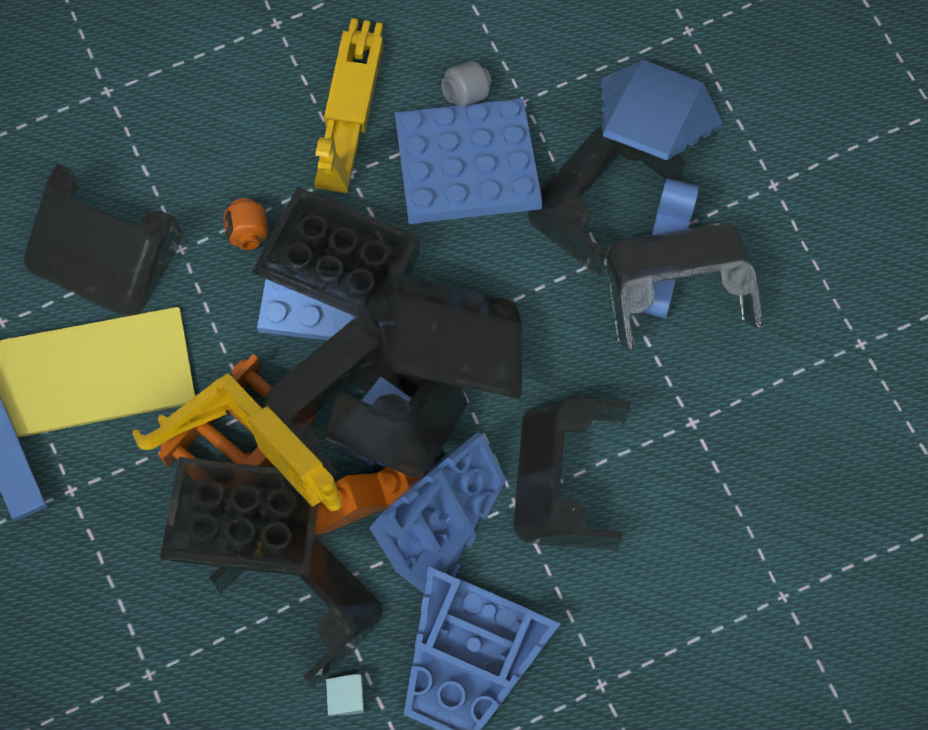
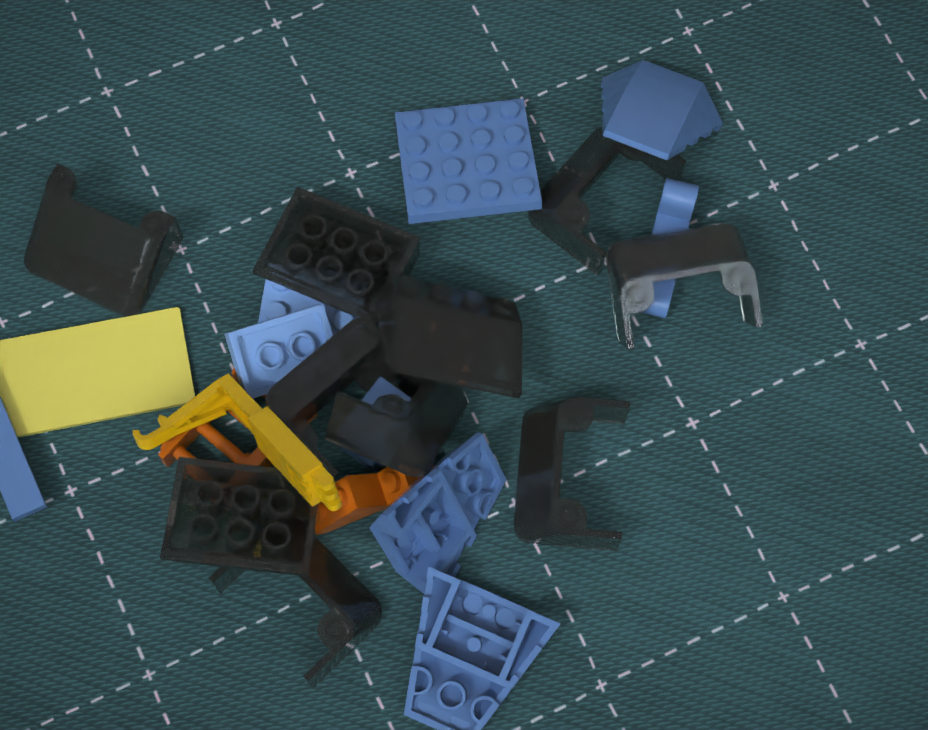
(245, 224): orange head -> none
(276, 346): none -> light blue plate
(345, 695): light aqua slope -> none
(348, 105): yellow hinge -> none
(466, 84): light grey head -> none

